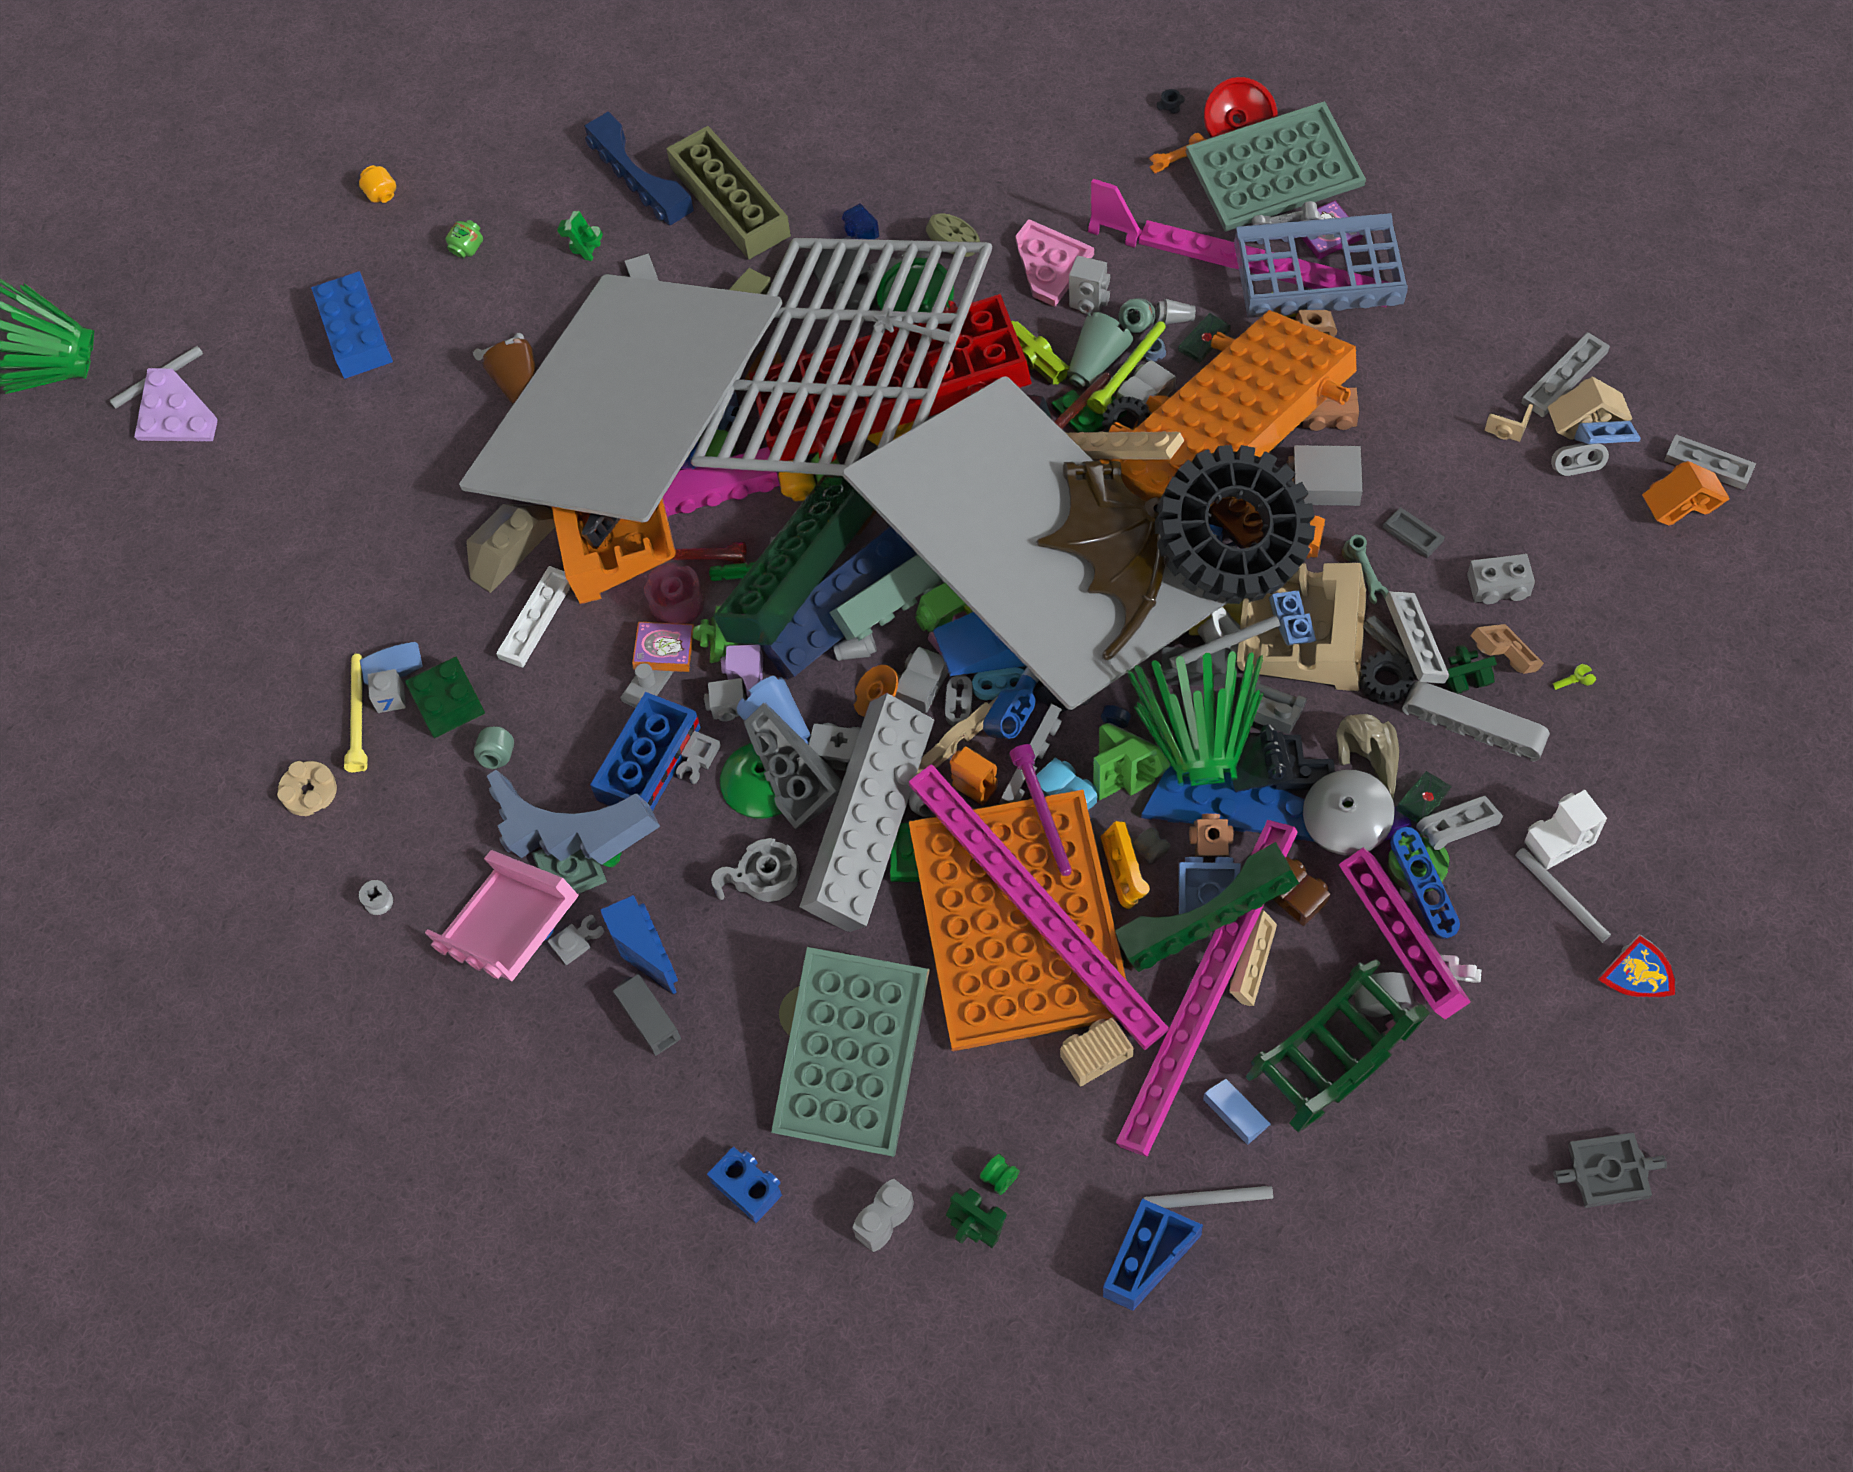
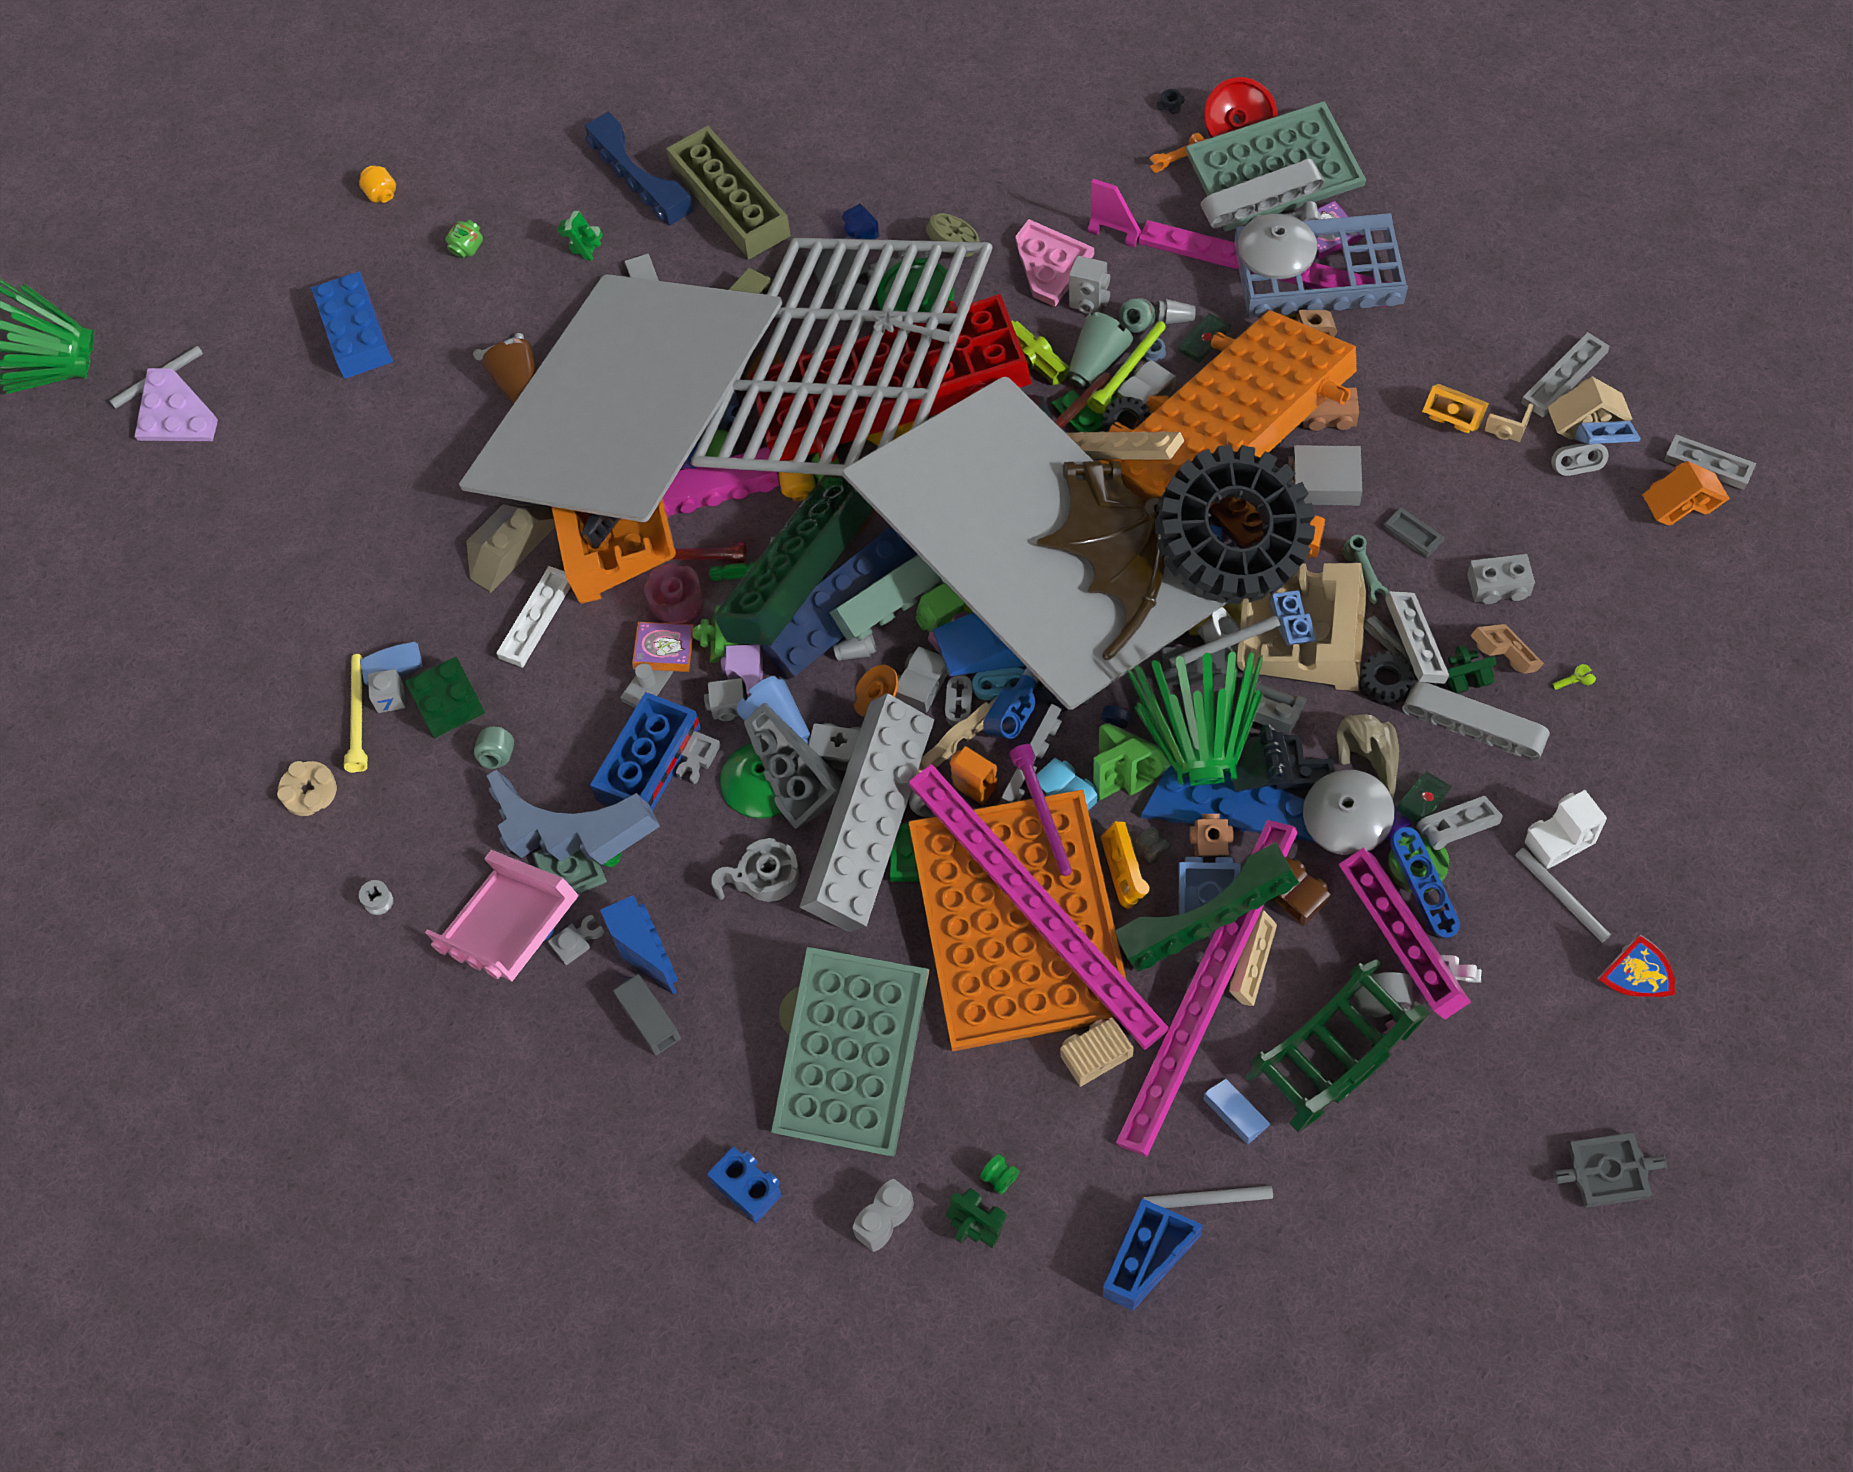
(1262, 193): none -> light grey beam
(1277, 246): none -> light grey dish
(1455, 407): none -> light orange brick

